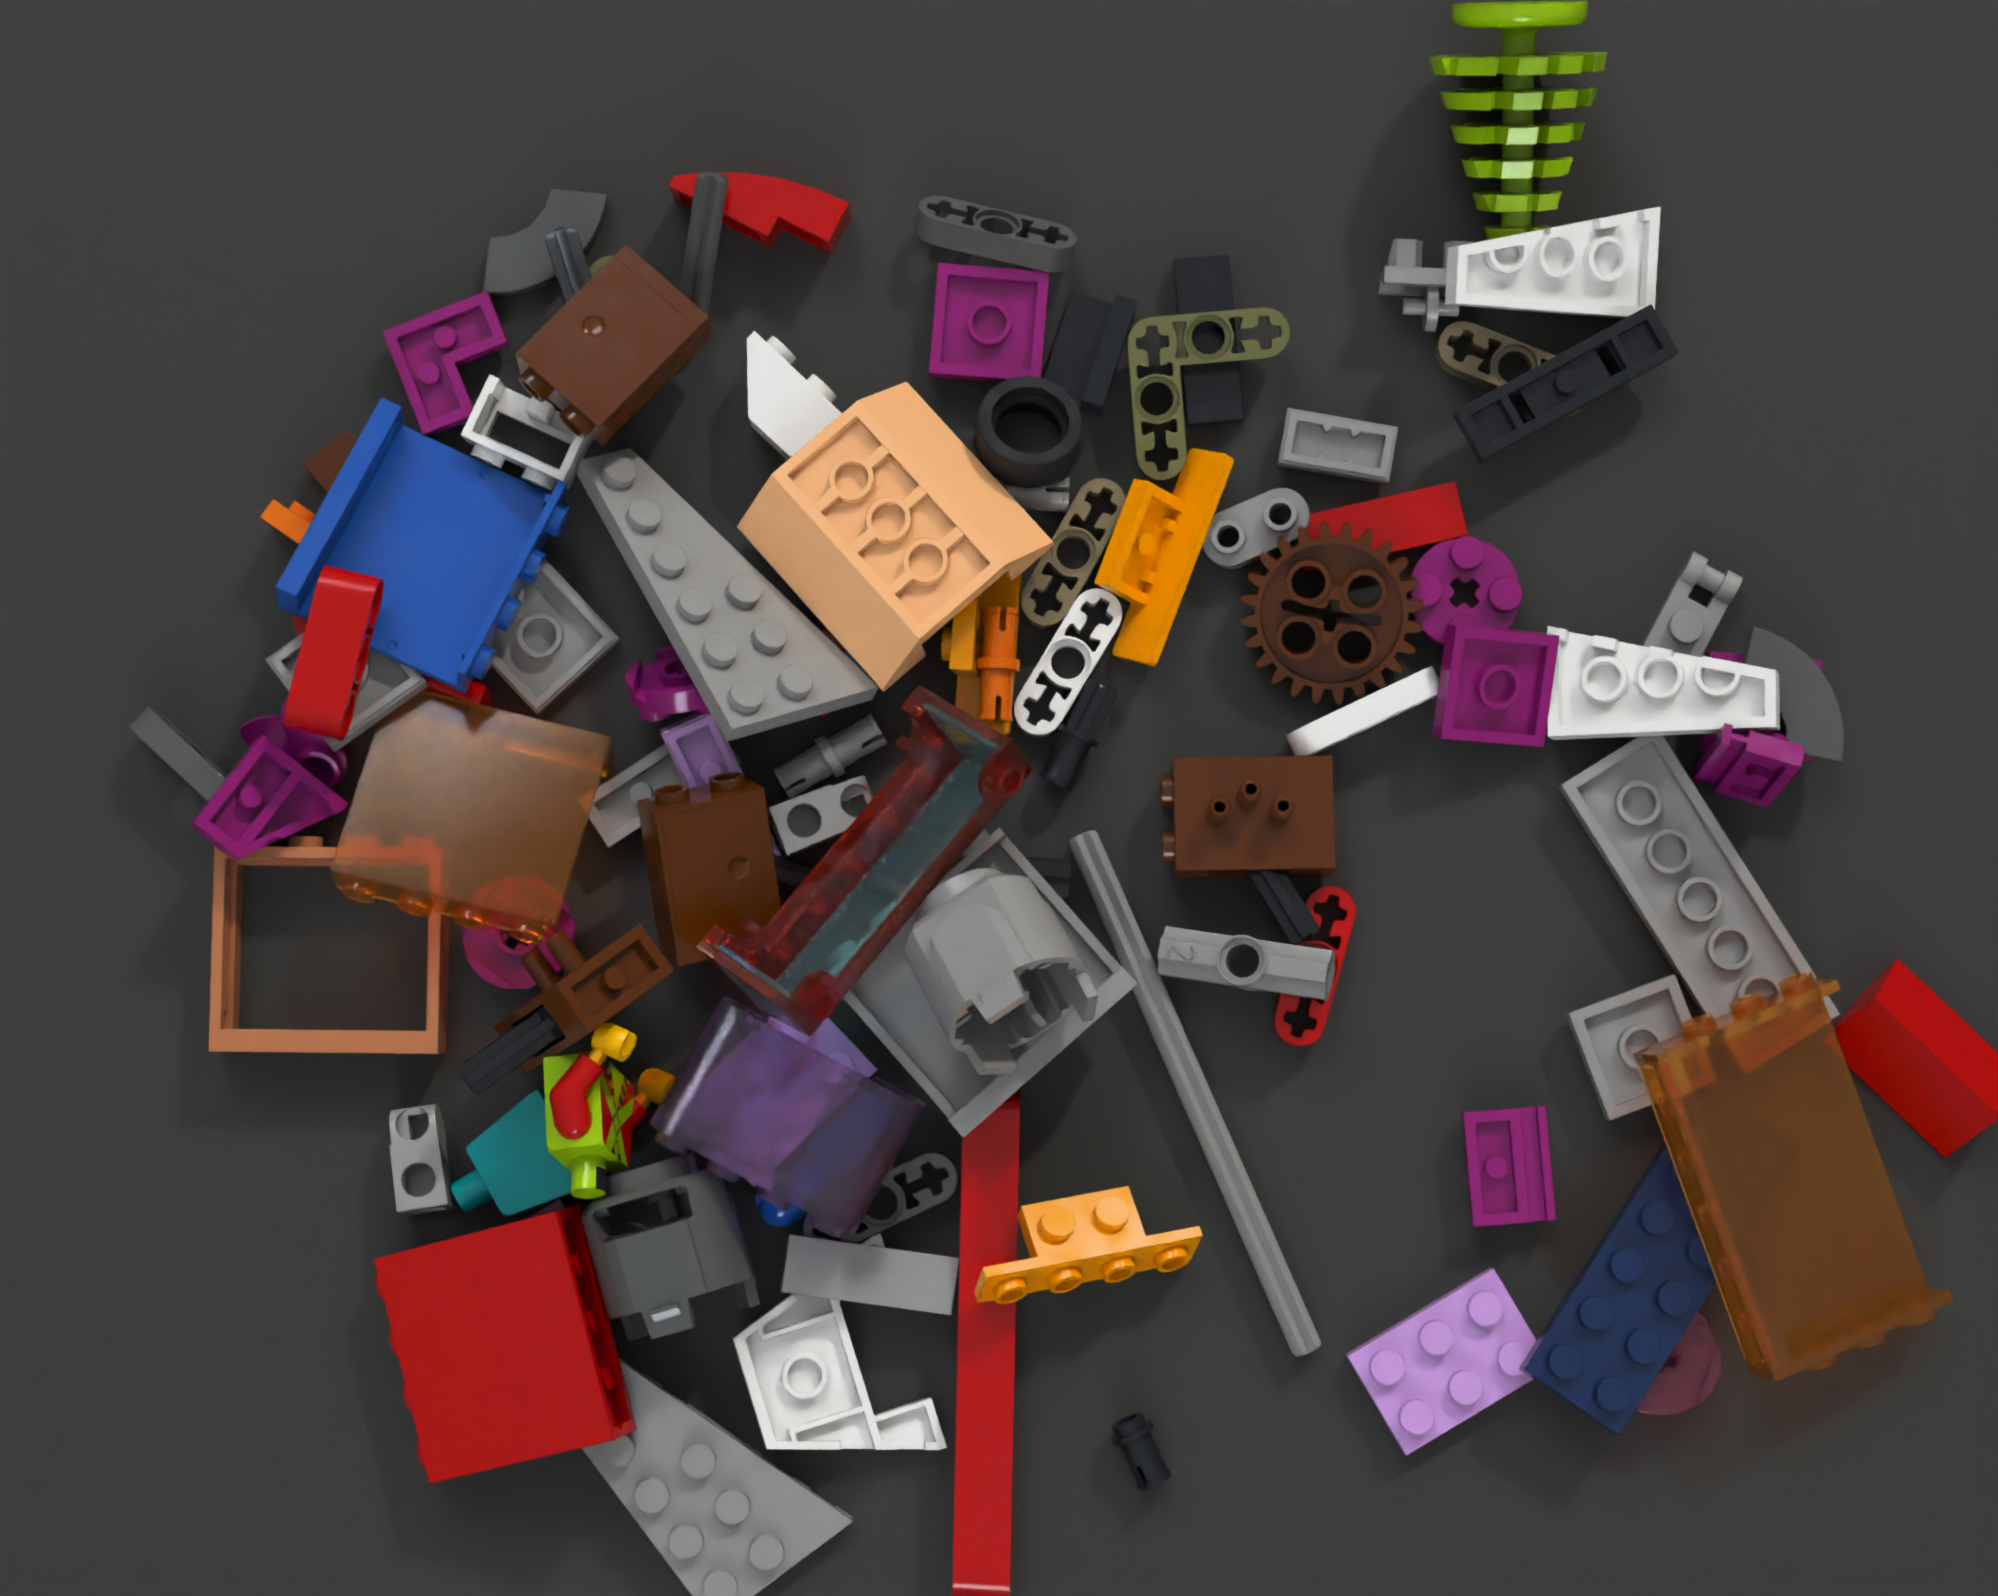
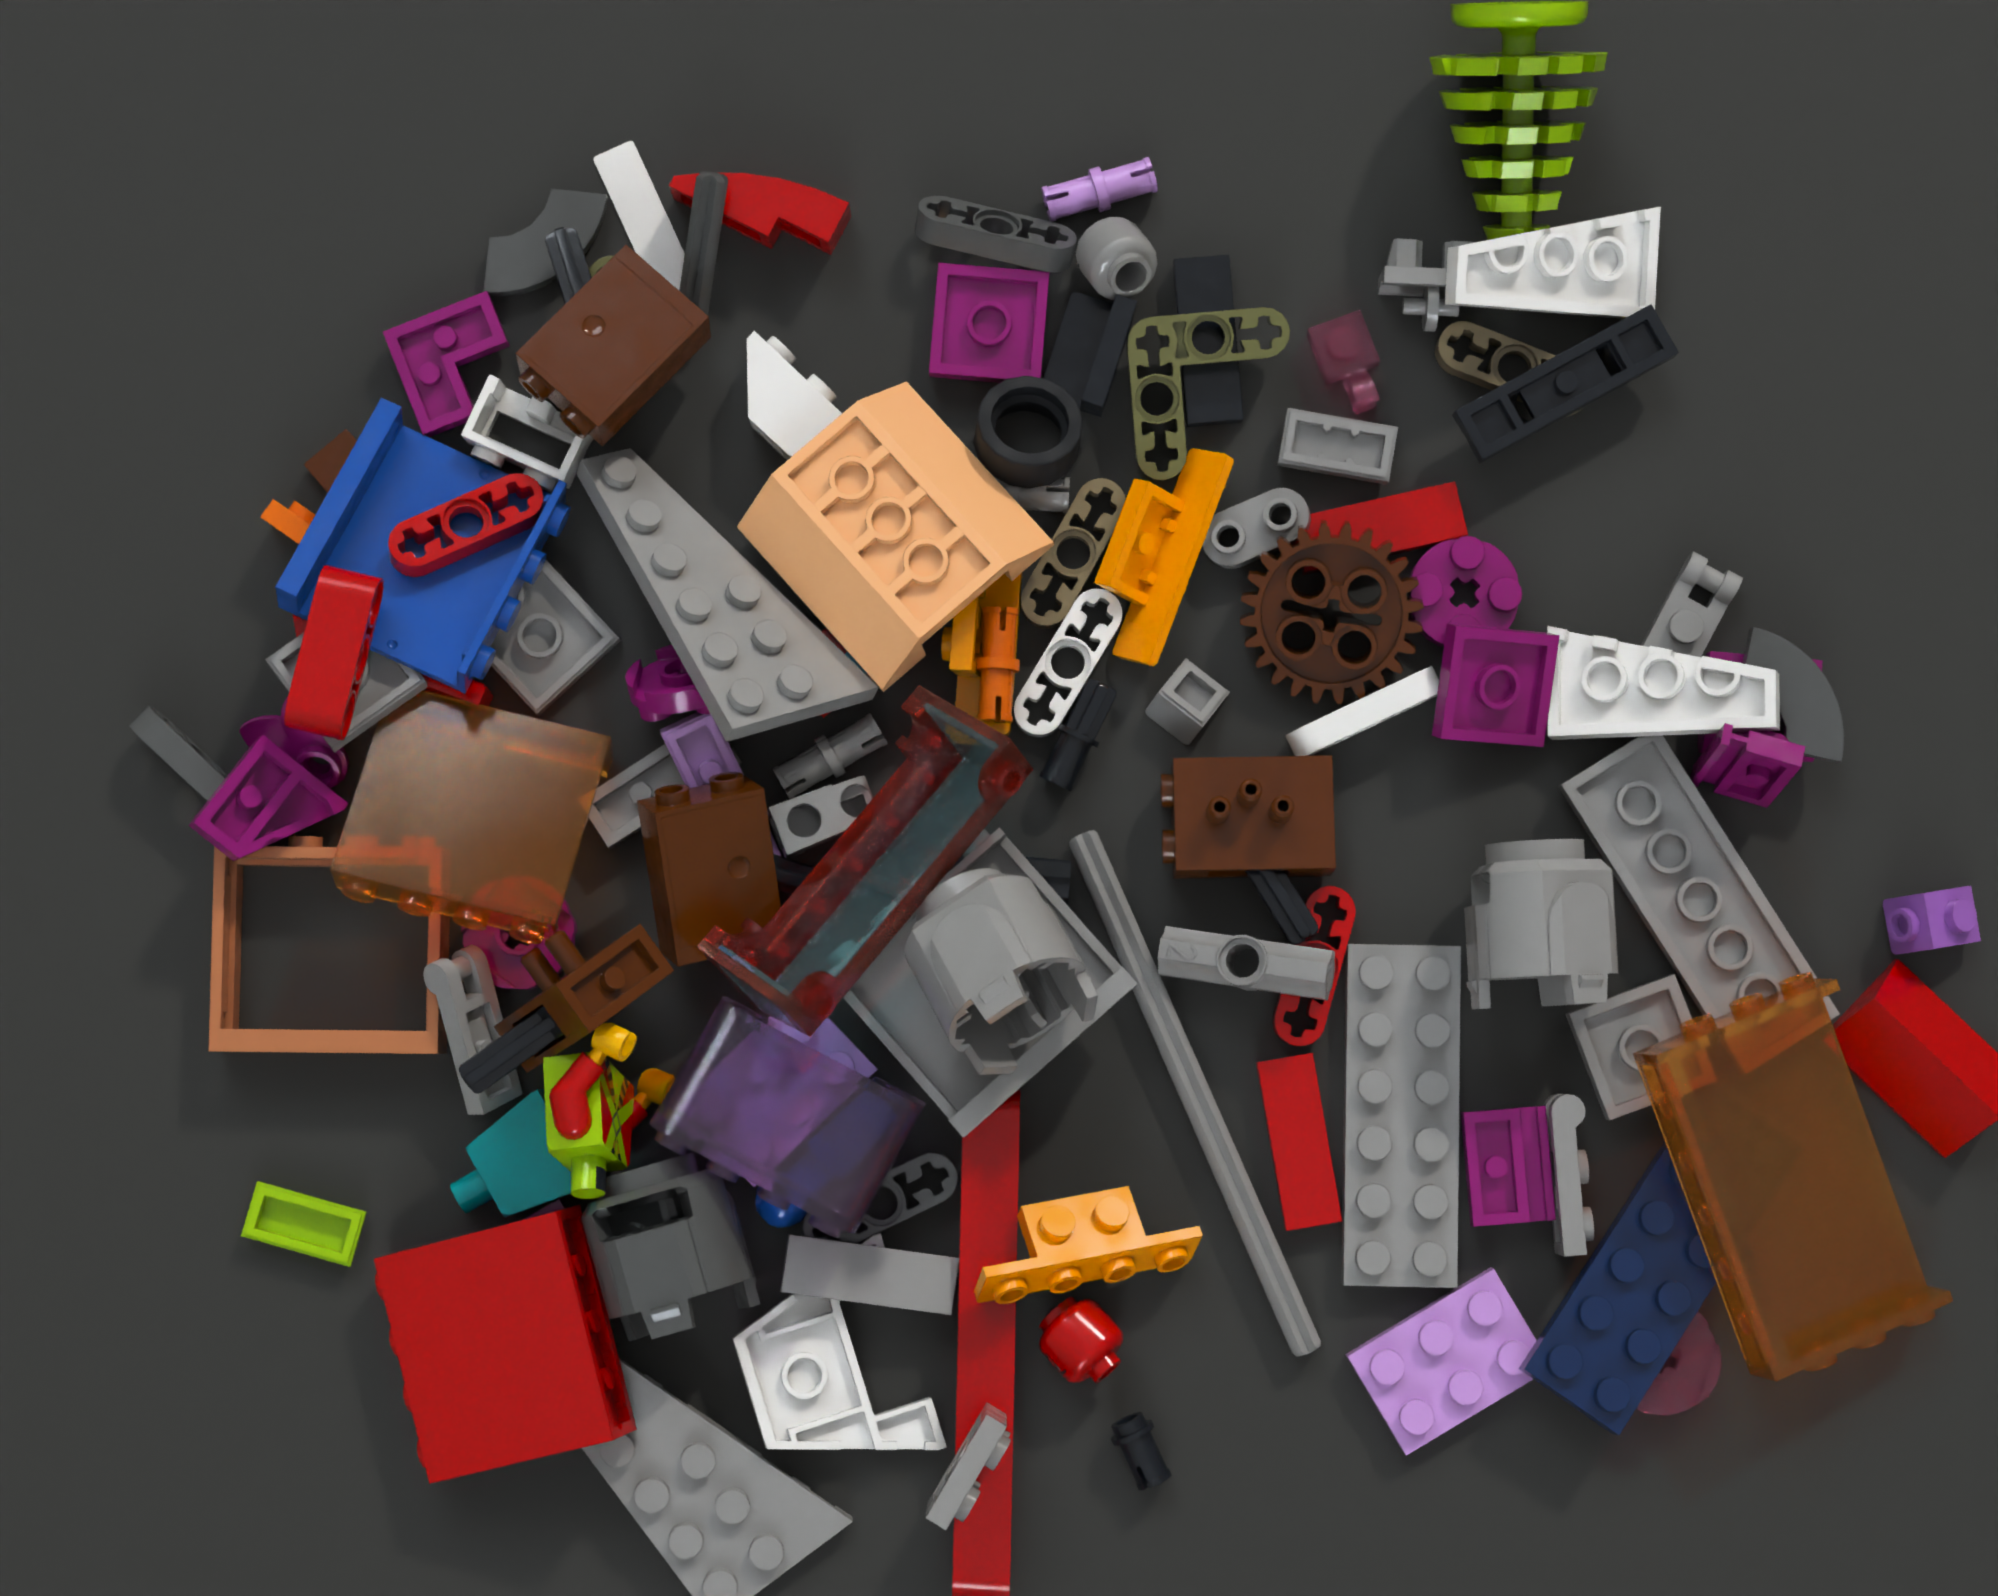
(303, 1223): none -> lime tile
(420, 1161): light grey leg -> none
(422, 525): none -> red beam
(470, 1020): none -> light grey plate
(641, 210): none -> white sticker
(958, 1487): none -> light grey plate
(1081, 1340): none -> red head
(1099, 189): none -> lavender pin
(1116, 258): none -> light grey head
(1186, 702): none -> light grey slope
(1298, 1141): none -> red tile
(1345, 353): none -> clear pink plate
(1401, 1116): none -> light grey plate
(1542, 918): none -> light grey piece
(1569, 1170): none -> light grey plate
(1931, 920): none -> medium lavender bracket

